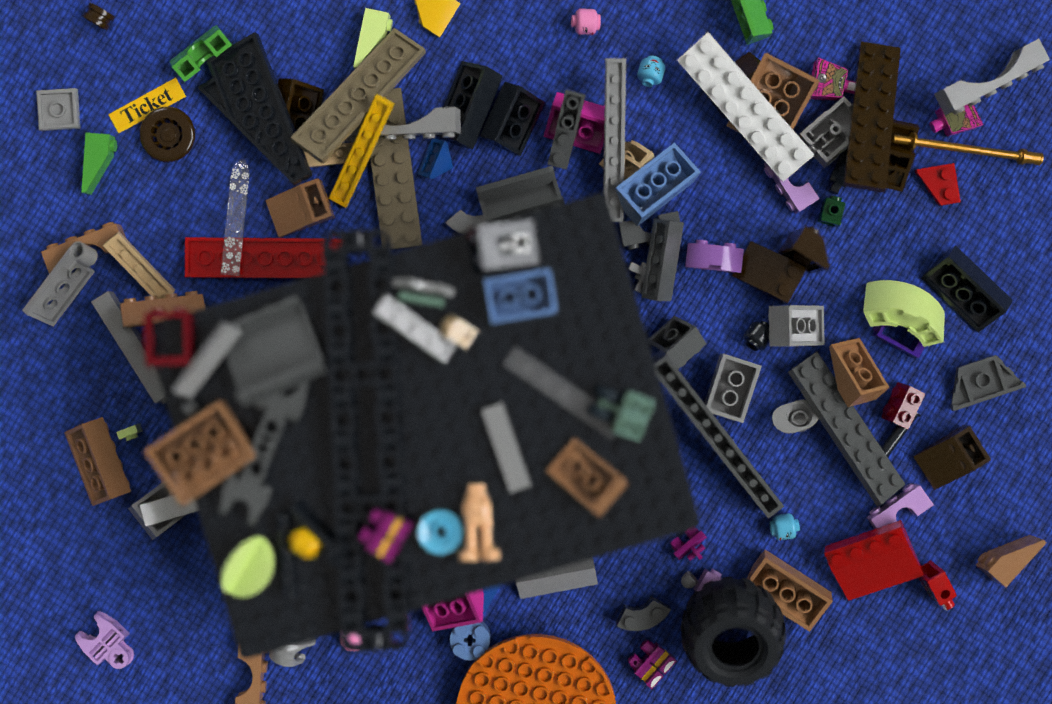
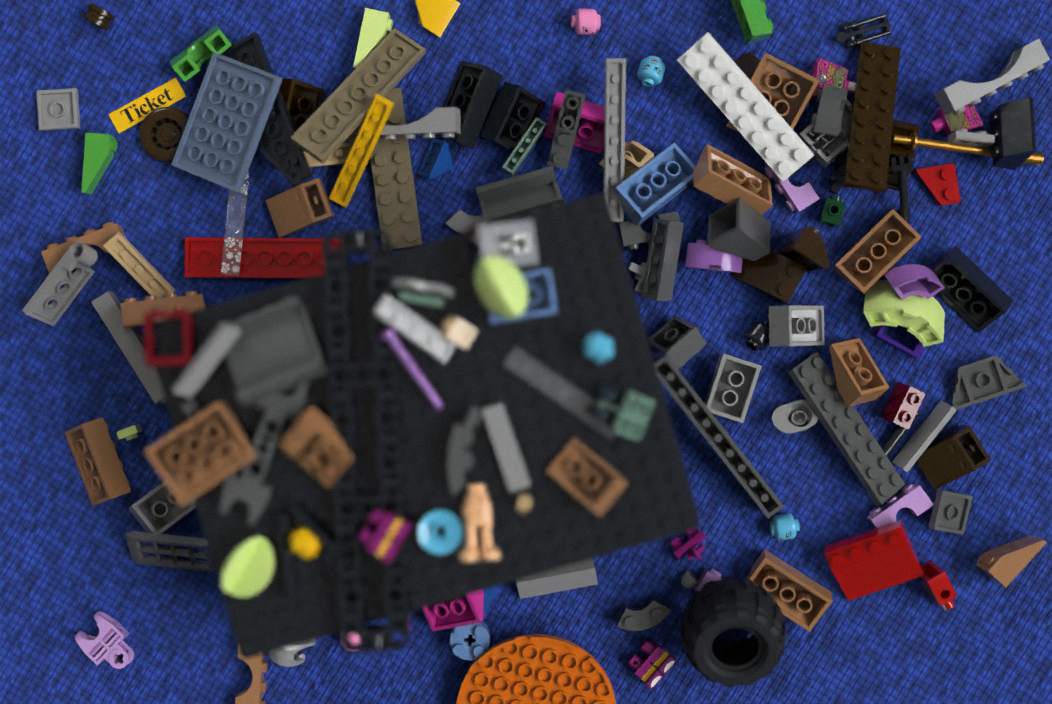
(136, 551): none -> dark grey piece
(165, 509): white sticker -> none
(226, 122): none -> sand blue plate
(317, 447): none -> medium nougat slope
(410, 365): none -> medium lavender bar
(458, 457): none -> dark grey slope
(501, 286): none -> yellowish green piece
(524, 147): none -> sand green piece
(524, 503): none -> tan plate
(598, 347): none -> medium azure head
(730, 179): none -> medium nougat slope
(739, 231): none -> dark grey slope
(830, 110): none -> dark grey brick
(841, 37): none -> black piece
(877, 252): none -> medium nougat slope
(904, 211): none -> black hinge
(914, 280): none -> medium lavender brick
(924, 436): none -> light grey tile
(950, 511): none -> dark grey plate
(978, 138): none -> light grey hinge
(1013, 132): none -> black slope

